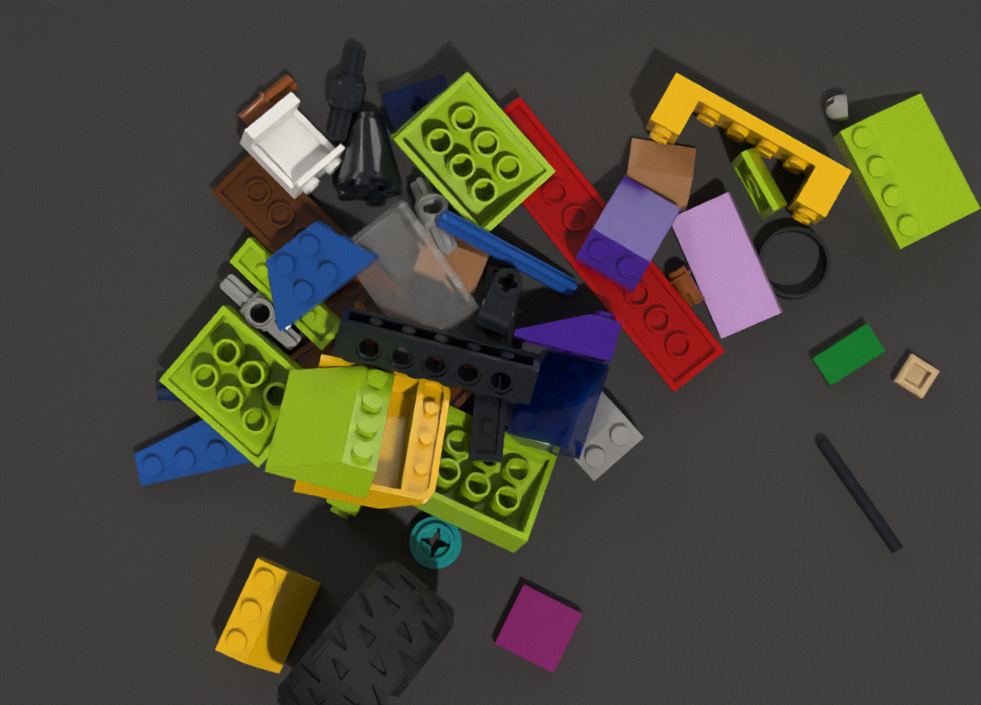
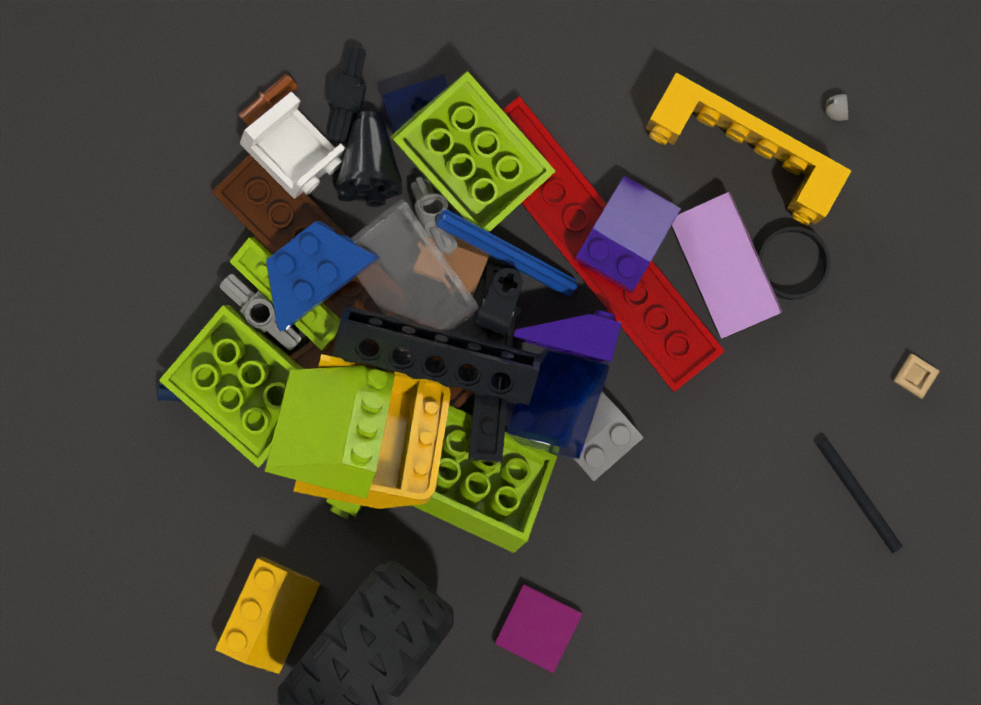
(186, 454): blue wing -> none
(422, 551): teal gear -> none
(662, 169): medium nougat slope -> none
(686, 286): dark orange pin -> none
(758, 183): lime slope -> none
(848, 354): green tile -> none
(906, 172): lime slope -> none

